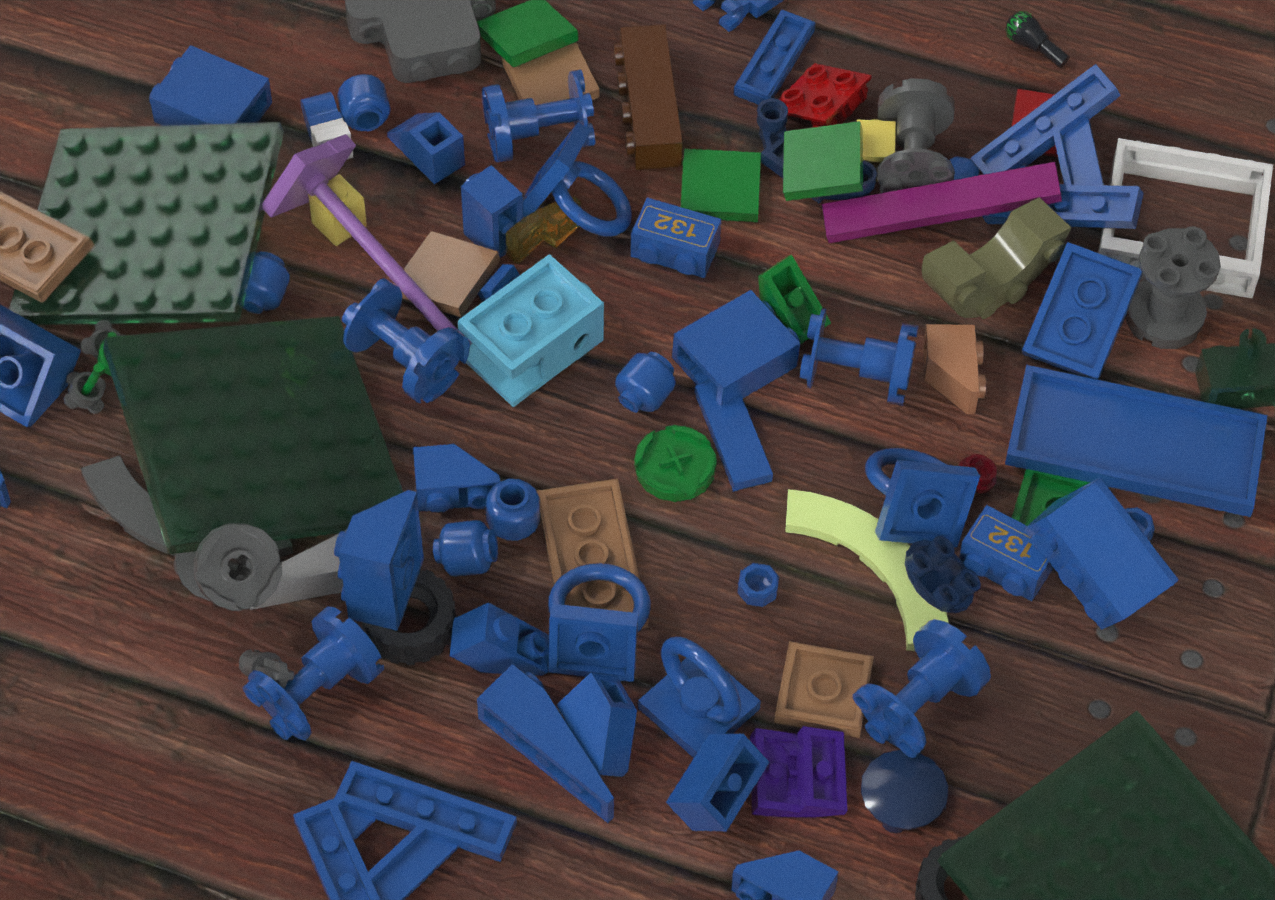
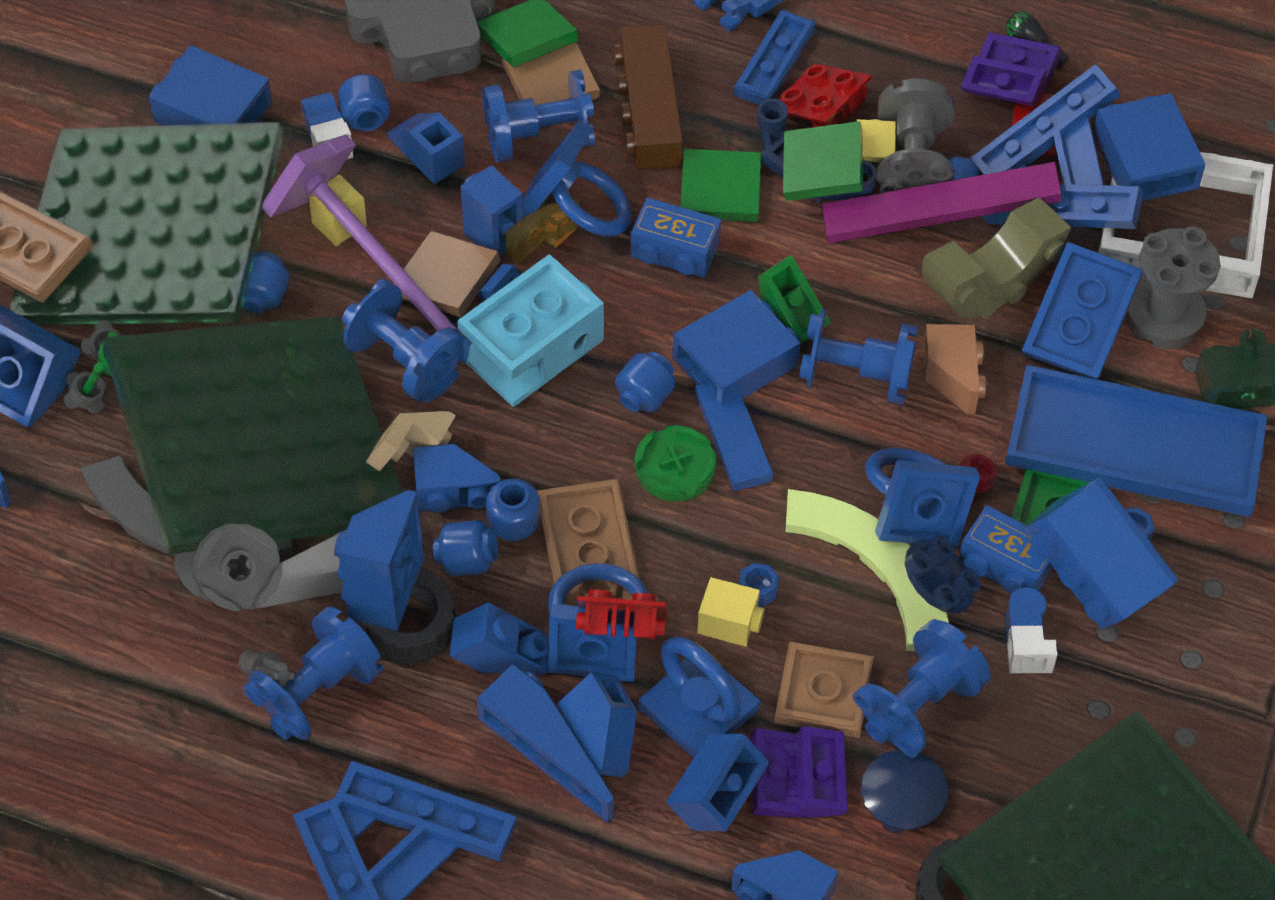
(411, 431): none -> tan slope
(648, 616): none -> red hinge
(729, 612): none -> light yellow brick
(1011, 69): none -> dark purple slope
(1024, 634): none -> white leg
(1149, 146): none -> blue brick

